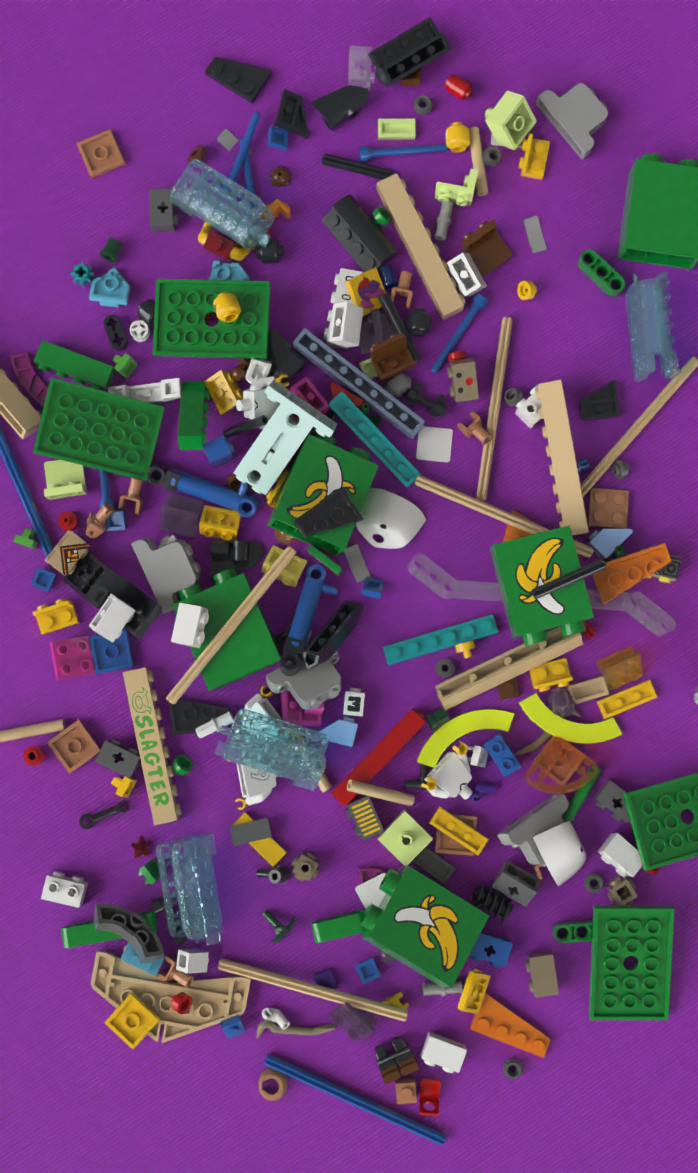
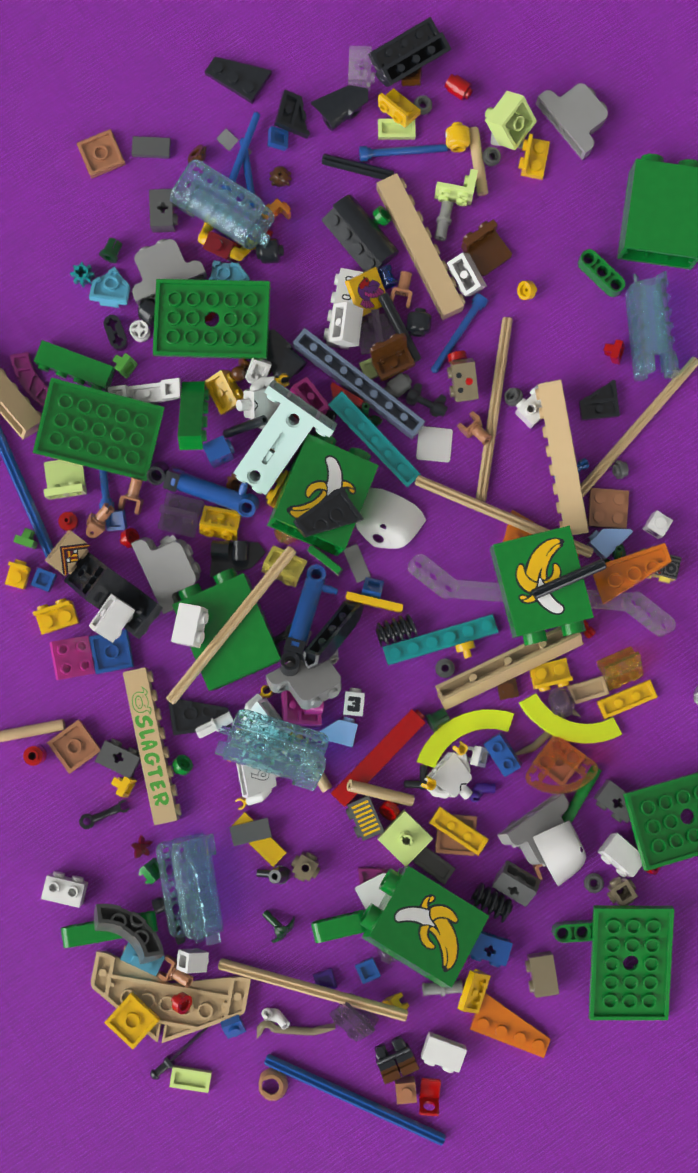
(18, 574): none -> yellow bracket
(129, 536): none -> red tile
(151, 147): none -> dark grey tile
(163, 262): none -> light grey brick
(169, 1061): none -> black sword
(190, 1078): none -> yellowish green tile
(227, 307): yellow head -> none
(375, 602): none -> yellow tile
(389, 810): none -> red tile
(395, 629): none -> black piece
(398, 107): none -> yellow bracket
(512, 1074): dark grey plate -> none
(535, 234): light grey sticker -> none
(615, 351): none -> red tile
(657, 524): none -> white brick

